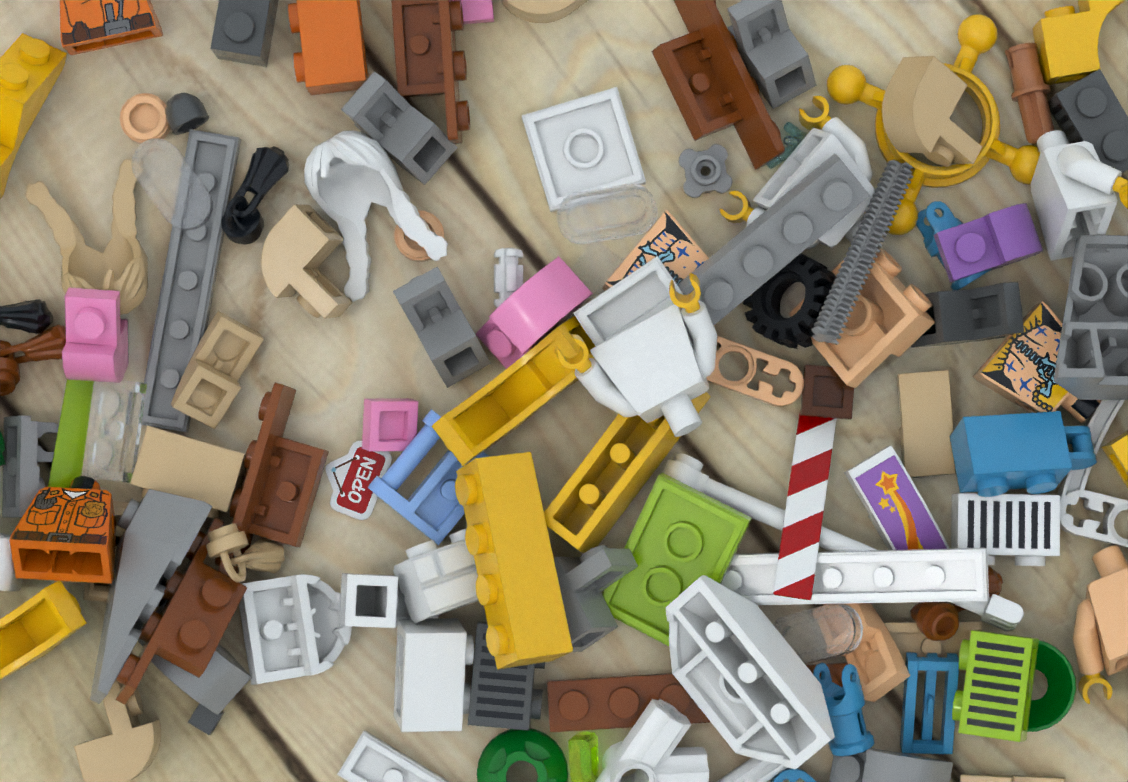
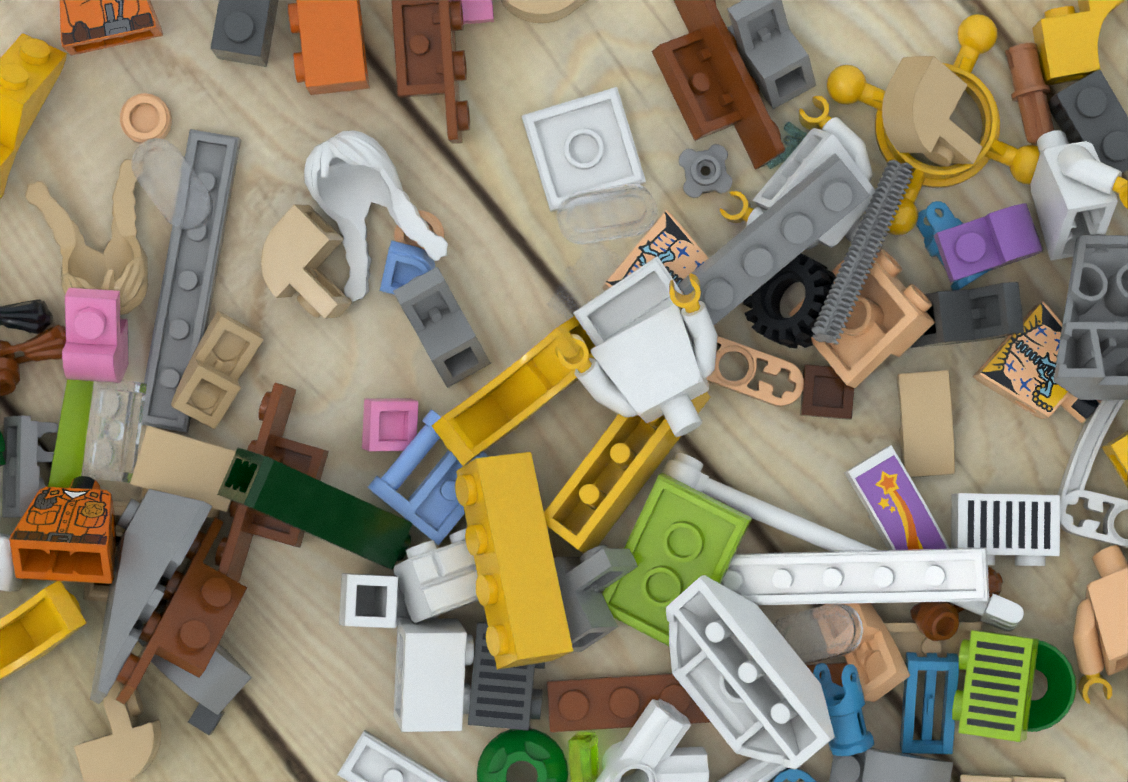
(185, 113): dark grey hinge -> none
(242, 219): black piece -> none
(260, 557): tan piece -> none
(291, 627): white slope -> none
(316, 508): none -> dark green slope
(351, 479): sticker -> none
(399, 128): light grey brick -> none
(403, 265): none -> light blue tile
(507, 274): white piece -> none
(533, 312): bright pink brick -> none
(804, 507): sticker -> none
(1018, 452): dark azure brick -> none

